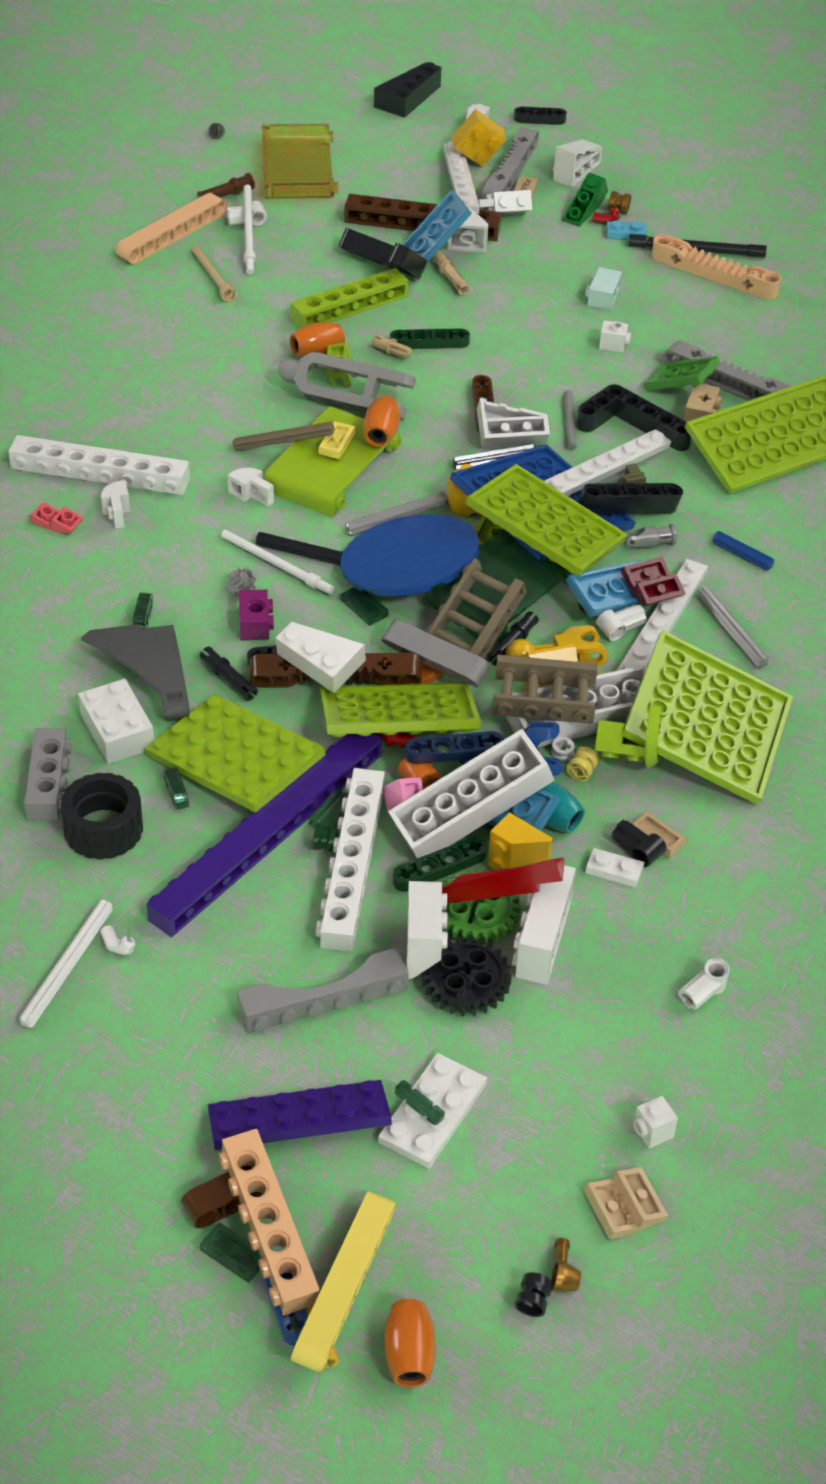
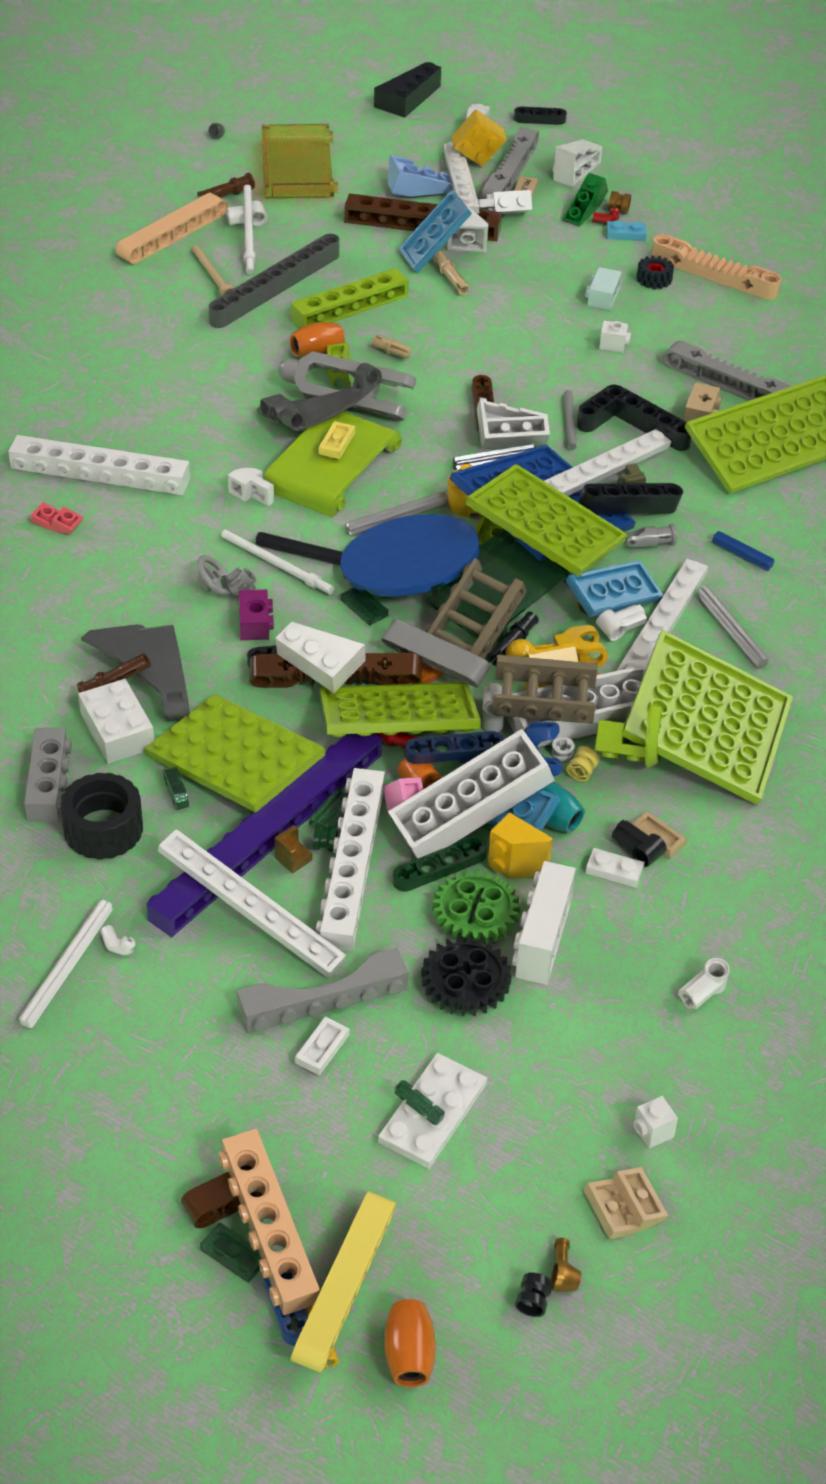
(115, 502): white brick -> none
(118, 673): none -> reddish brown pin
(143, 609): clear green beam -> none
(209, 577): none -> light grey piece
(222, 667): black pin -> none
(252, 903): none -> white plate
(273, 281): none -> dark grey beam
(283, 436): dark tan axle -> none
(290, 851): none -> pearl gold panel
(302, 1113): dark purple plate -> none
(312, 411): none -> dark grey panel
(322, 1046): none -> white plate
(382, 421): orange piece -> none
(391, 256): black beam -> none
(415, 181): none -> light blue wedge
(425, 926): white slope -> none
(451, 338): dark green beam -> none
(489, 721): none -> white piece
(504, 881): red wedge -> none
(652, 581): dark red slope -> none
(655, 272): none -> black bush
(682, 373): bright green plate -> none
(749, 250): black piece -> none

